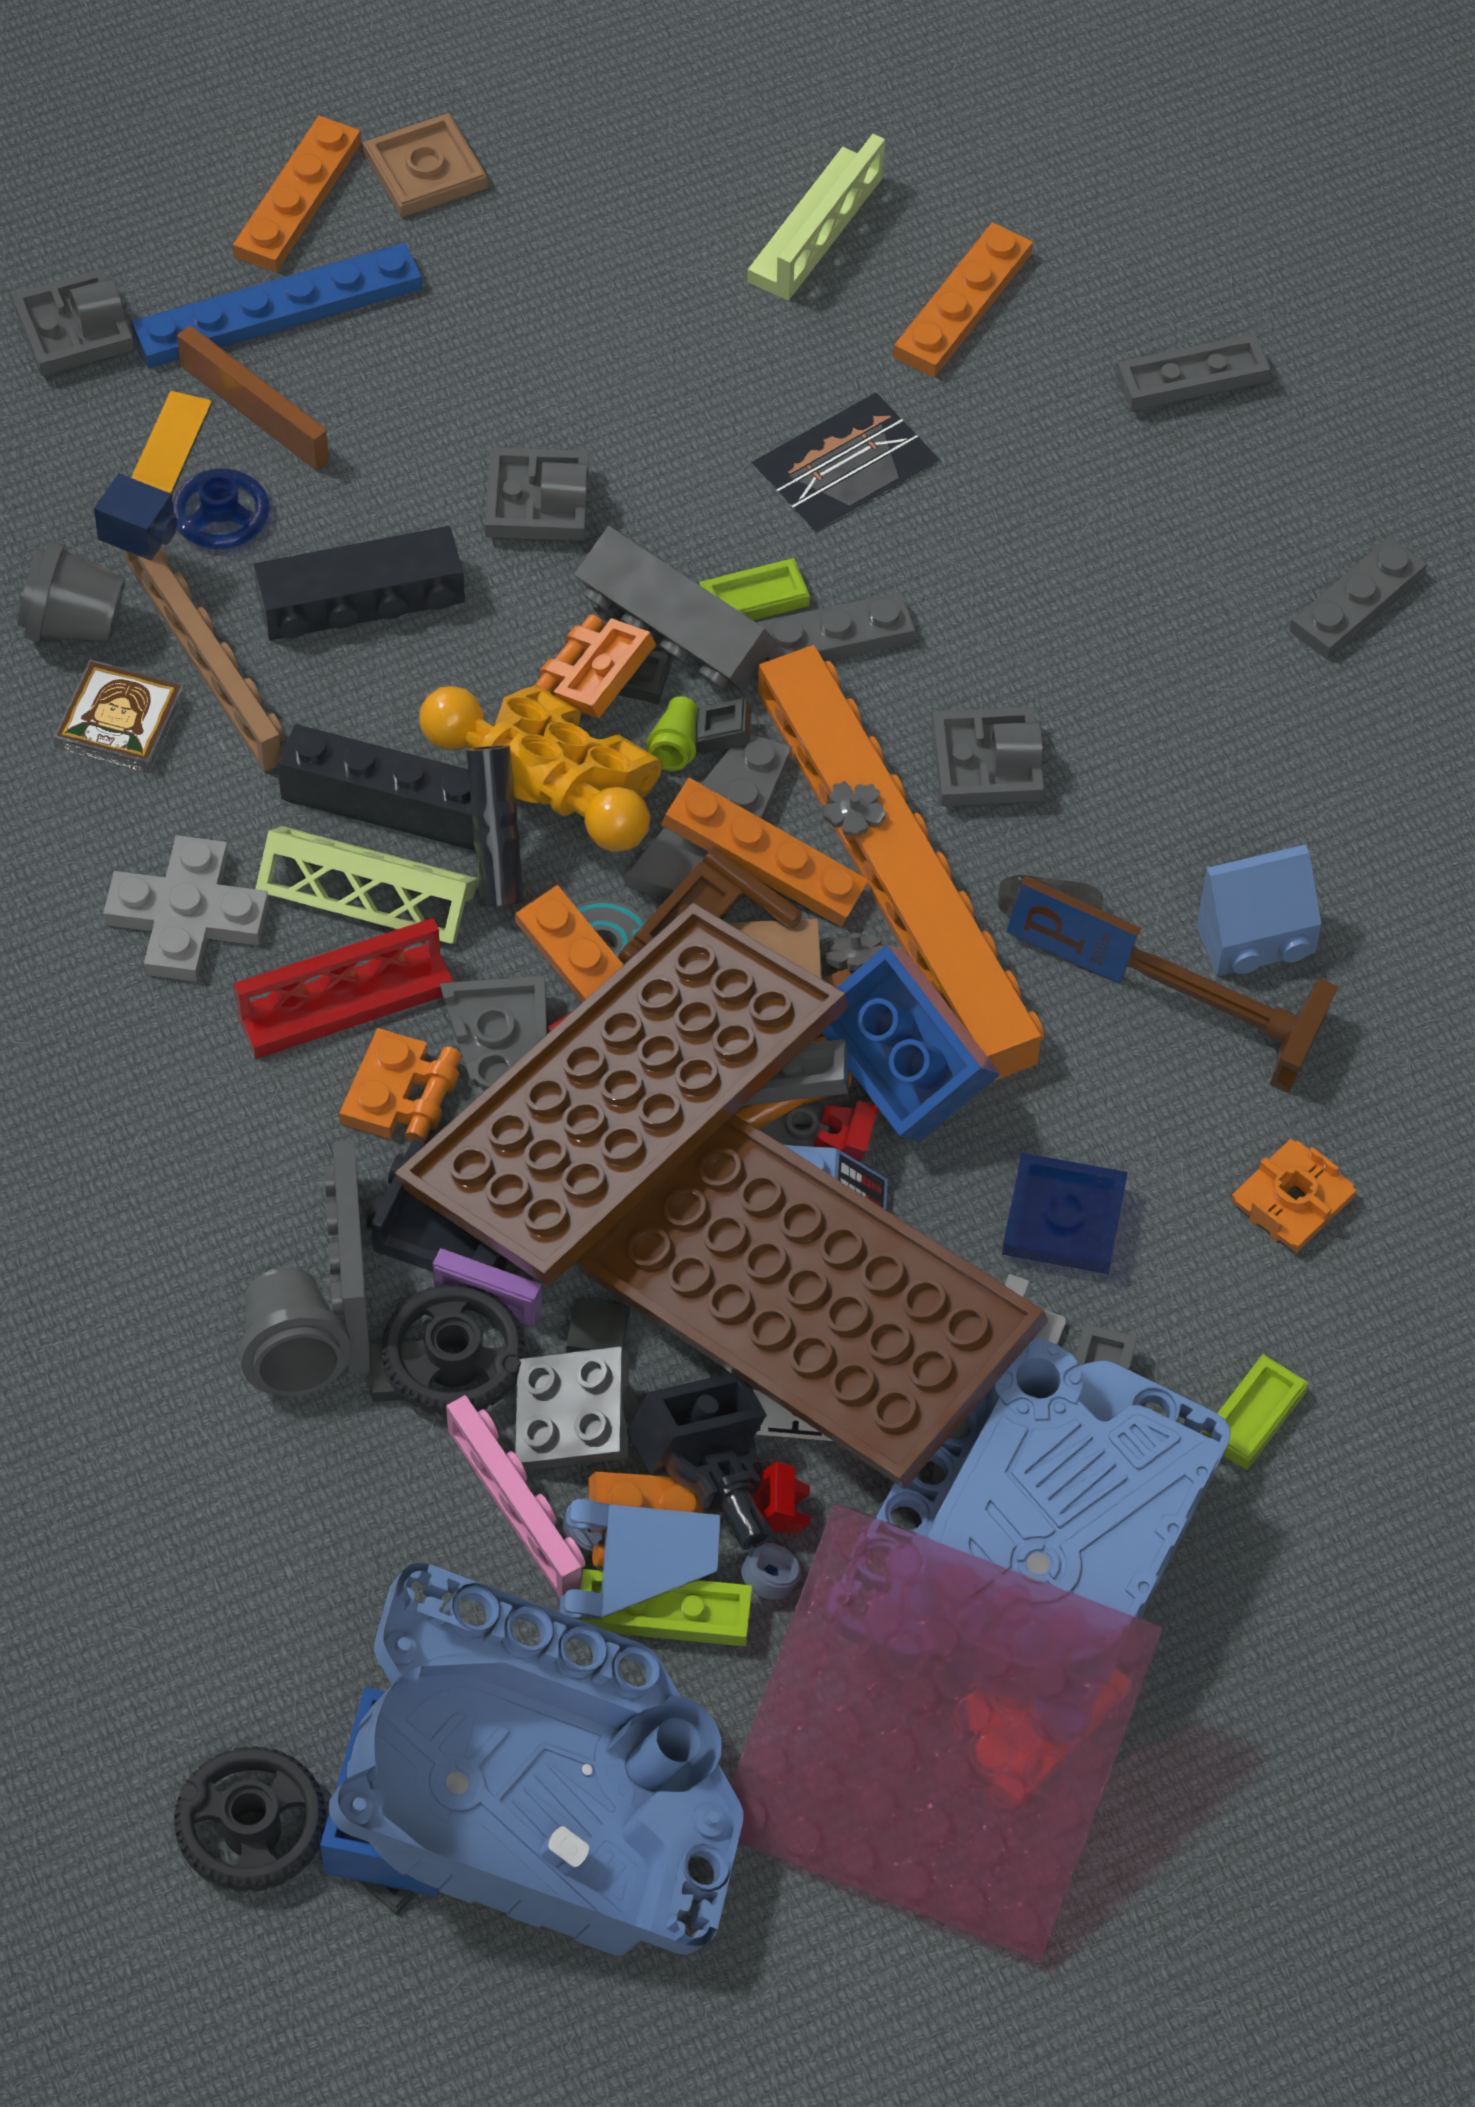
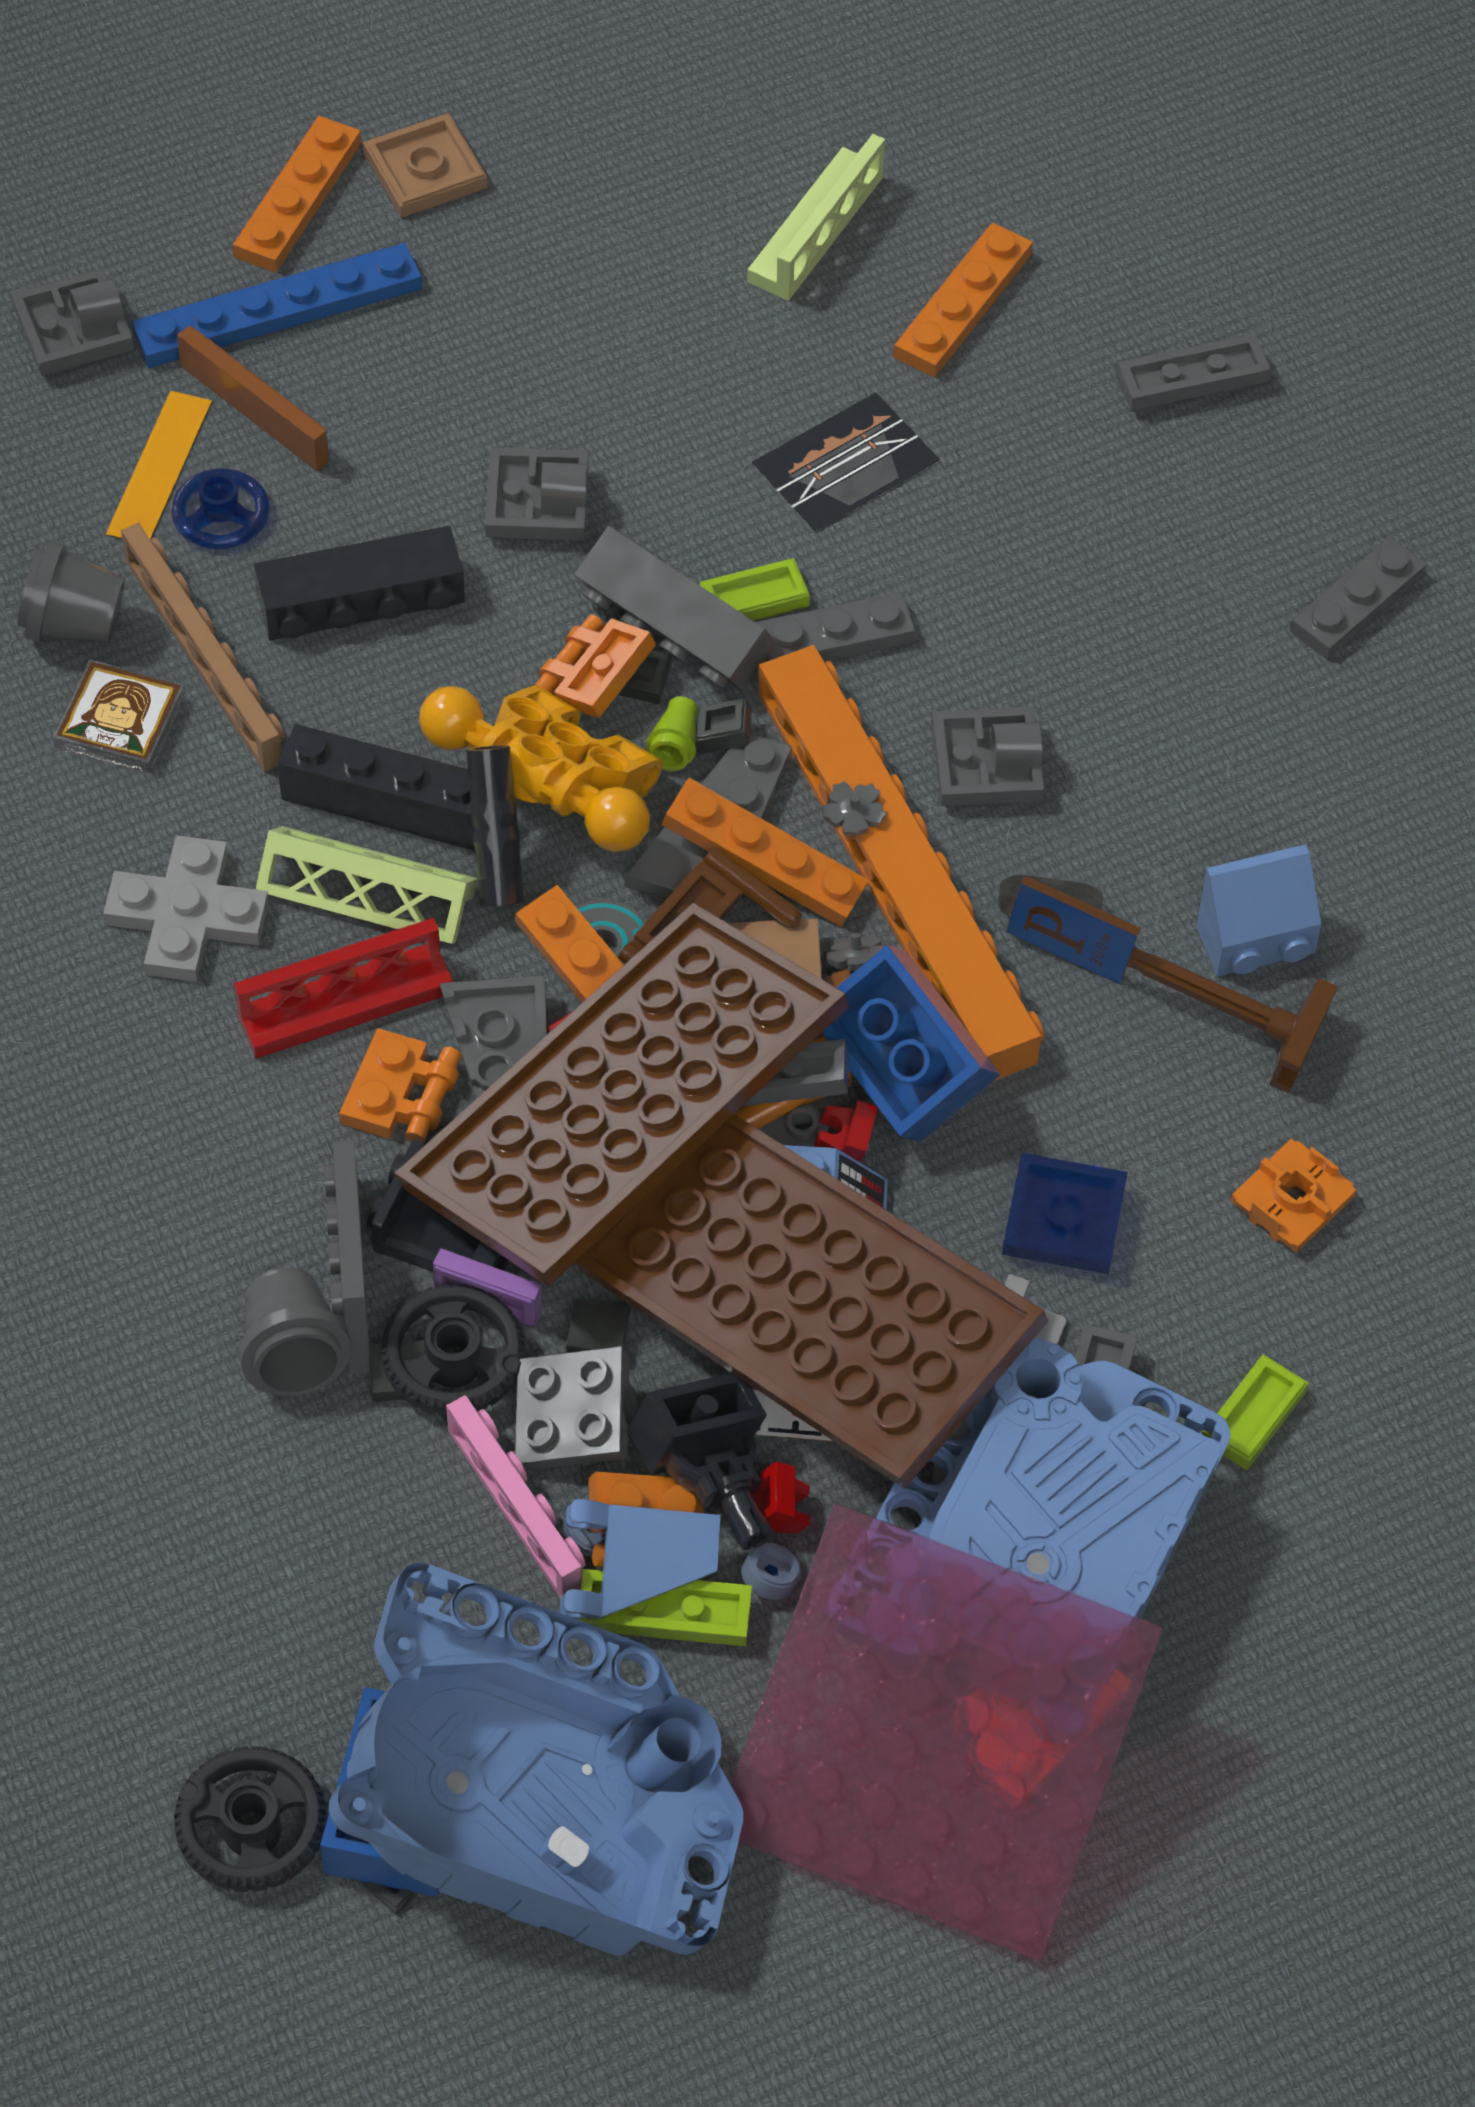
(135, 517): dark blue brick -> none

